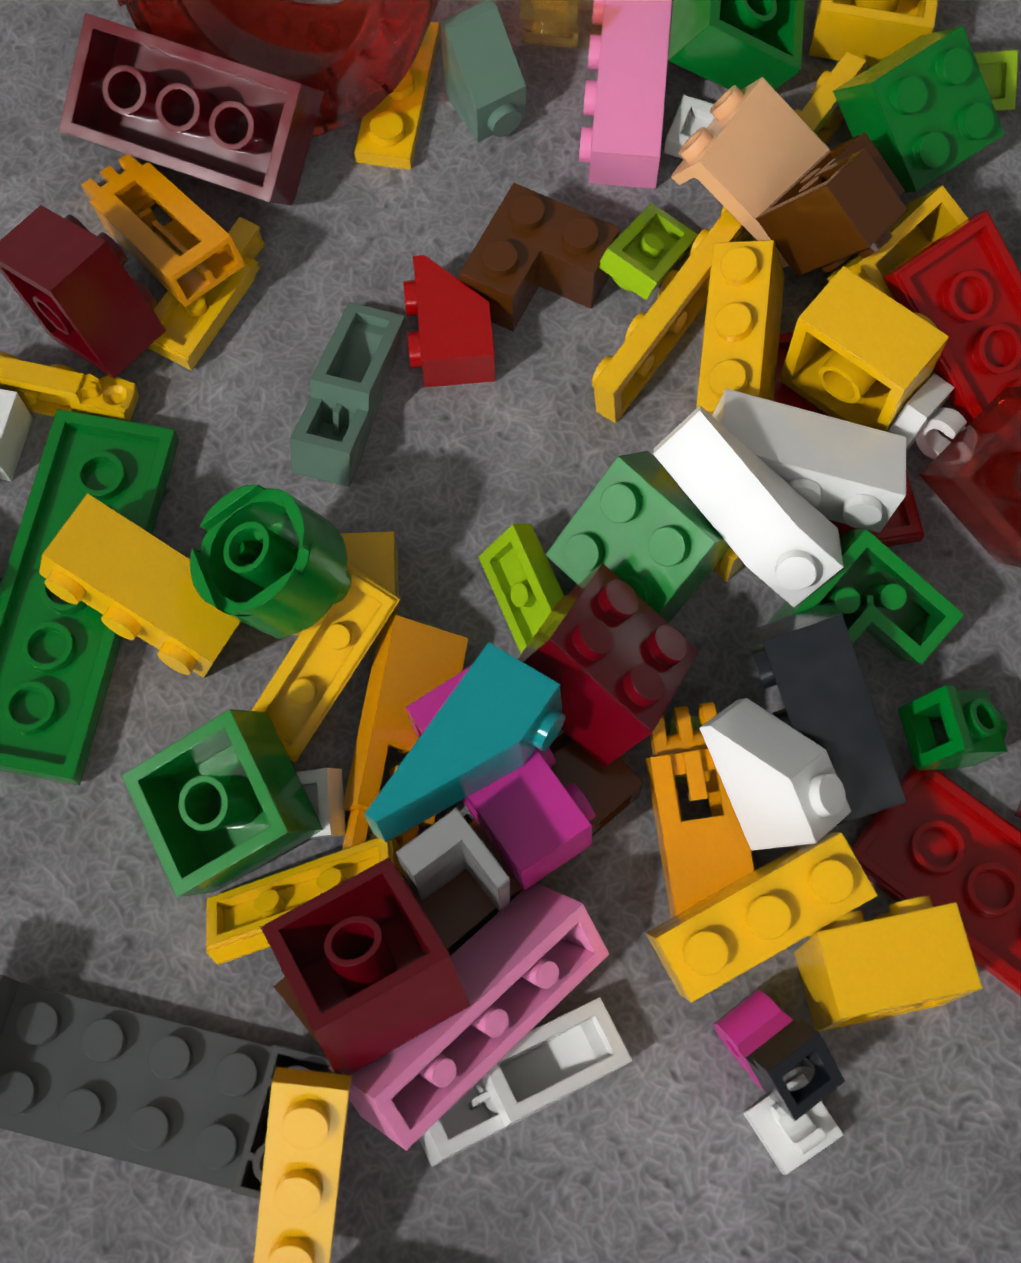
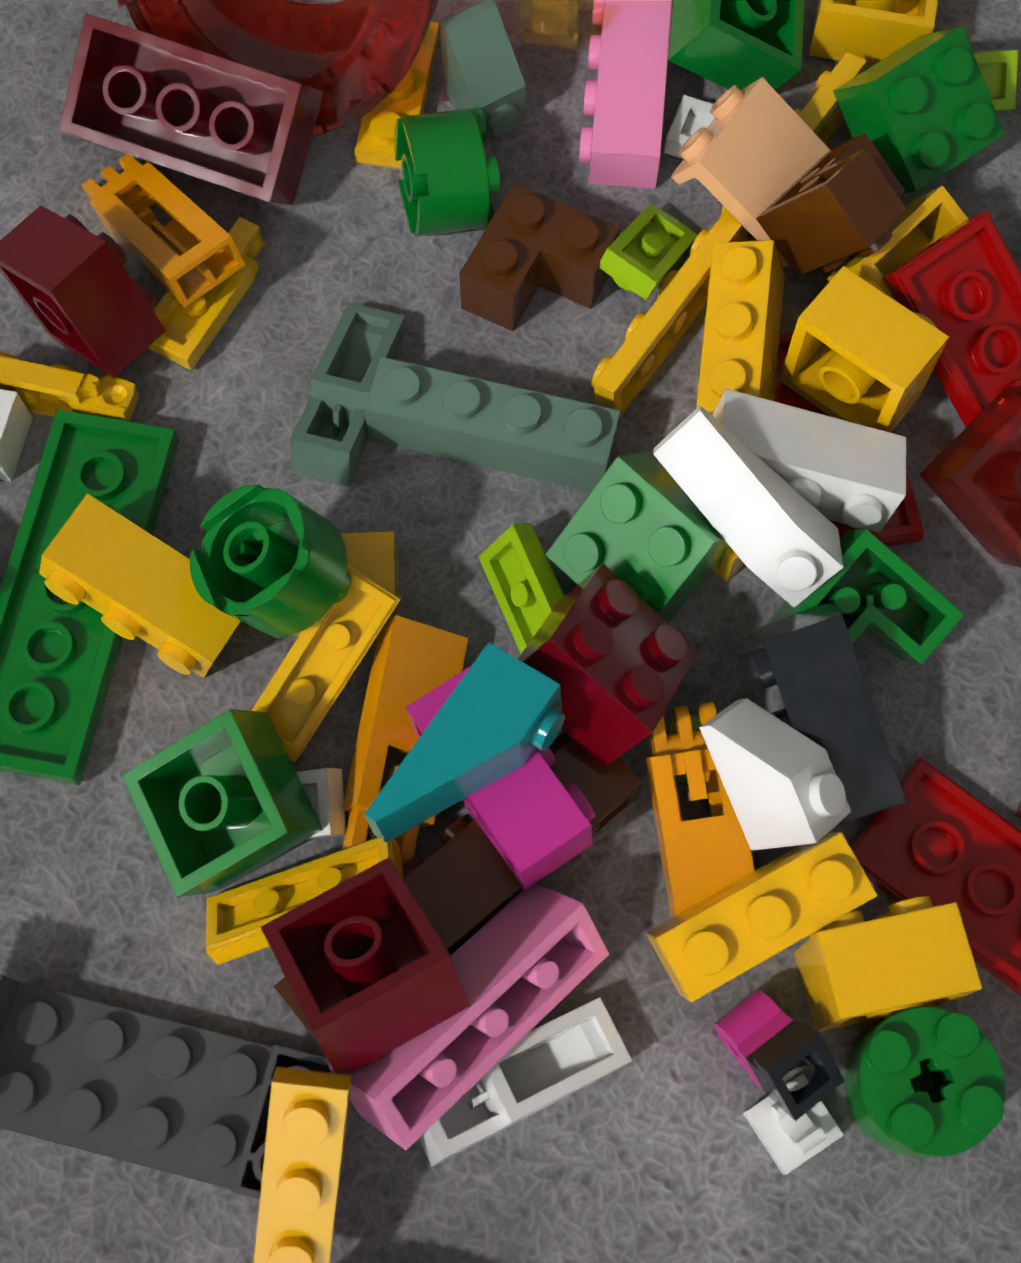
(445, 171): none -> green brick
(446, 852): light grey panel -> none
(453, 331): red slope -> none
(491, 424): none -> sand green brick
(924, 417): white tile -> none
(965, 1076): none -> green brick
(971, 723): green brick -> none

